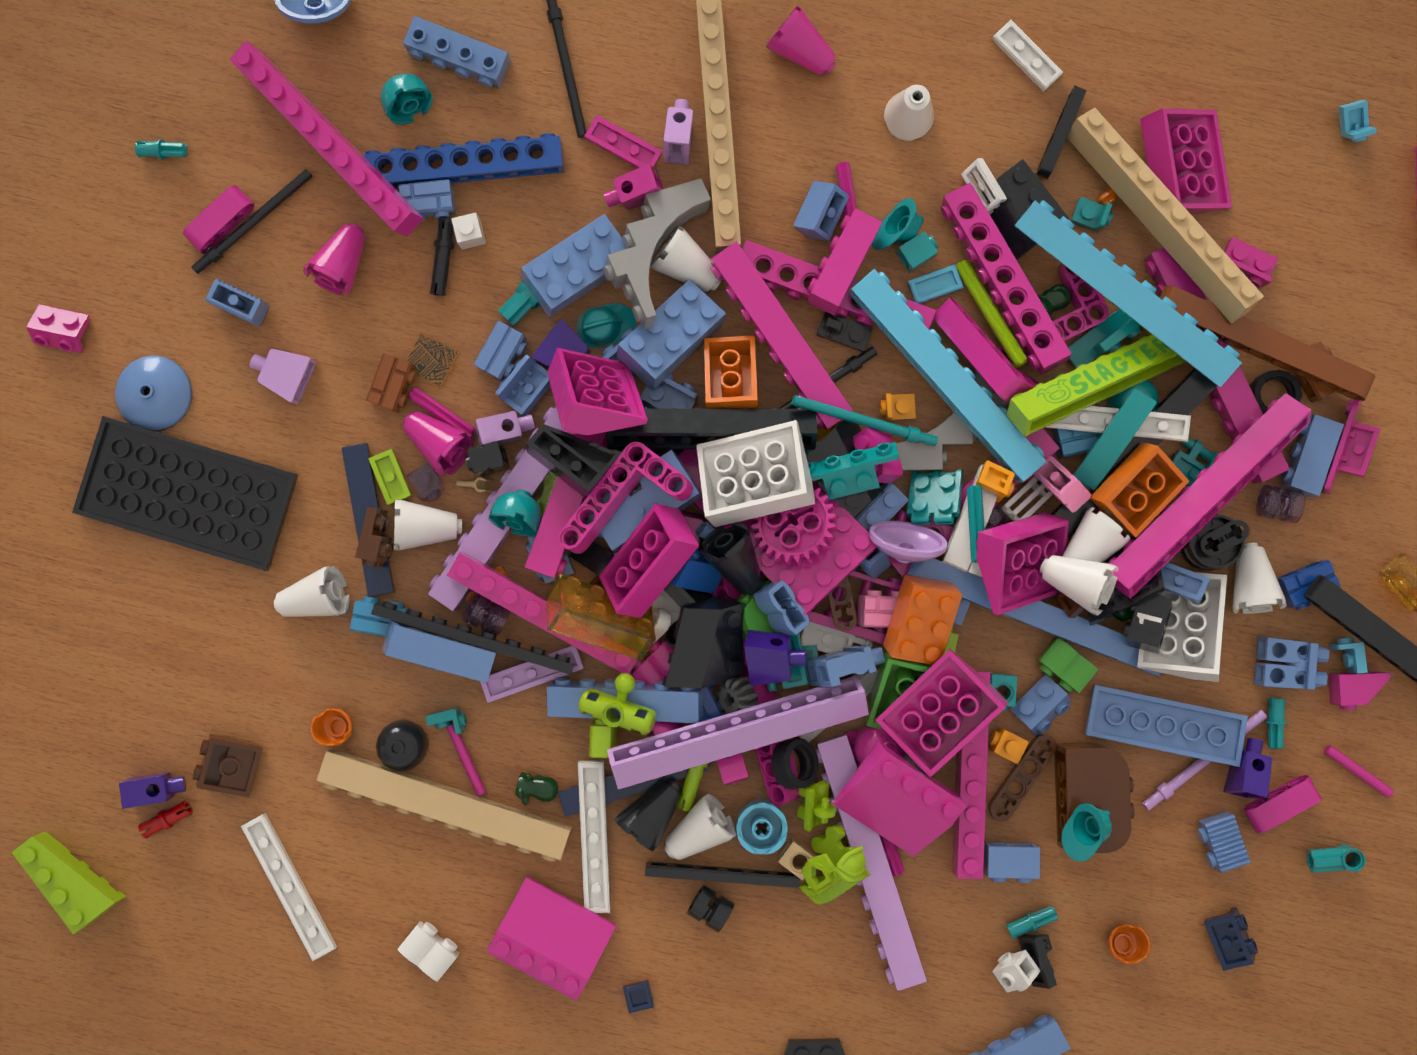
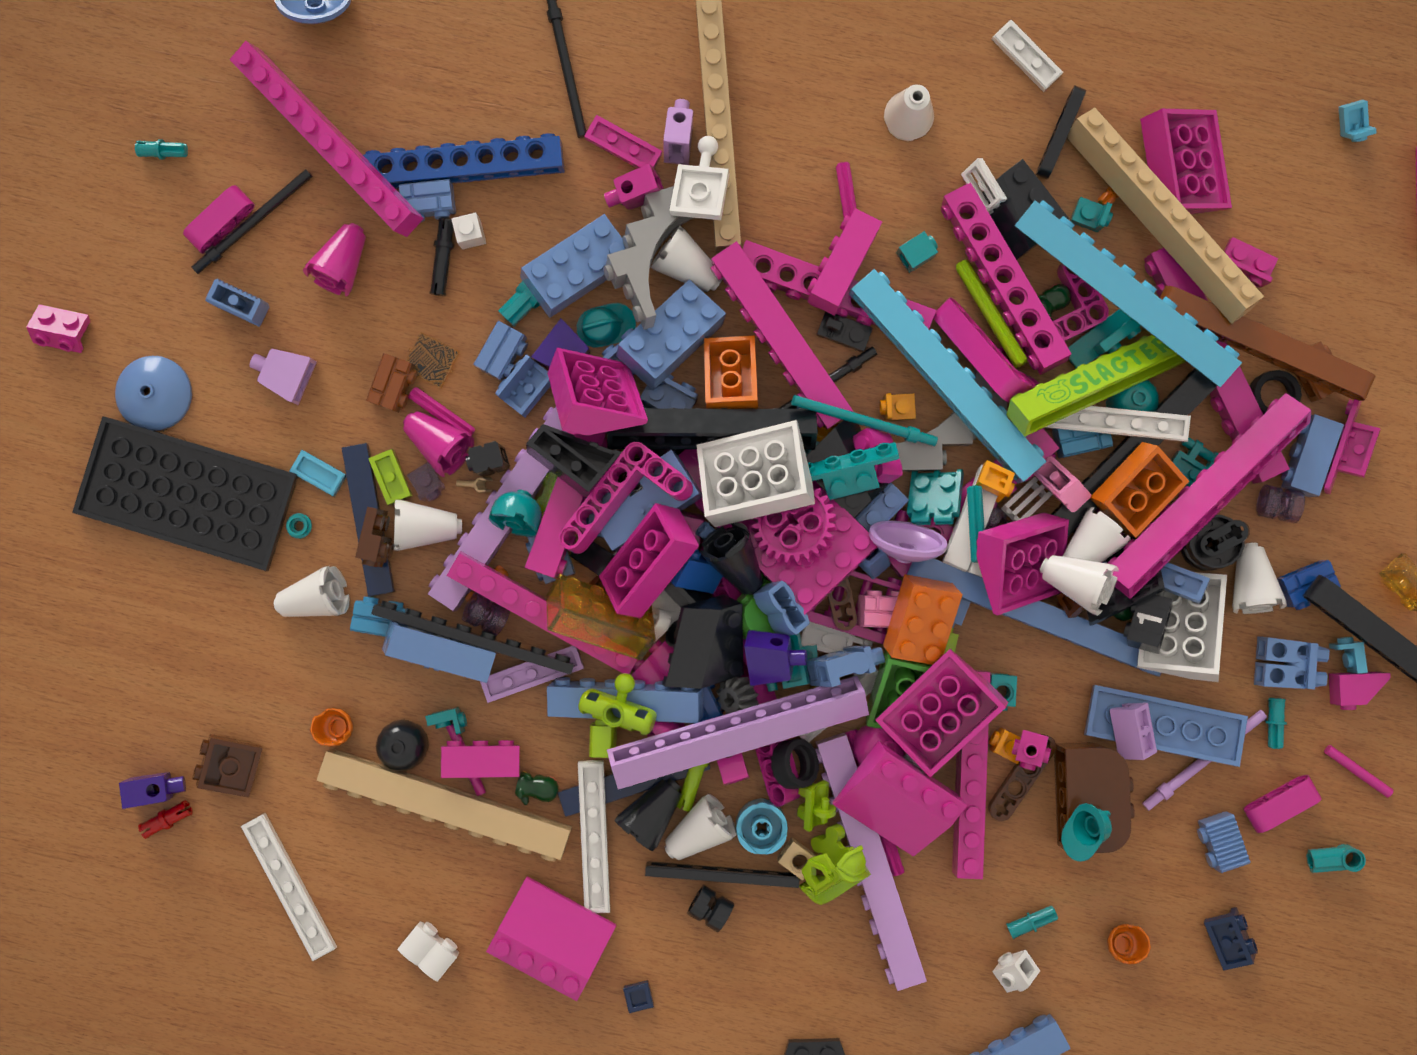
(66, 882): lime wedge -> none
(291, 525): none -> teal plate
(318, 473): none -> medium azure tile
(405, 97): teal cylinder -> none
(456, 52): medium blue brick -> none
(480, 759): none -> dark pink brick
(490, 428): lavender torso -> none
(701, 188): none -> white plate
(802, 44): dark pink cone -> none
(821, 210): medium blue brick -> none
(899, 225): teal piece -> none
(935, 284): medium azure tile -> none
(1011, 861): medium blue brick -> none
(1035, 740): none -> dark pink brick
(1037, 948): black hinge -> none
(1042, 705): medium blue bracket -> none
(1066, 665): bright green brick -> none
(1114, 439): teal slope -> none
(1133, 731): none -> lavender hinge
(1253, 775): dark purple torso -> none

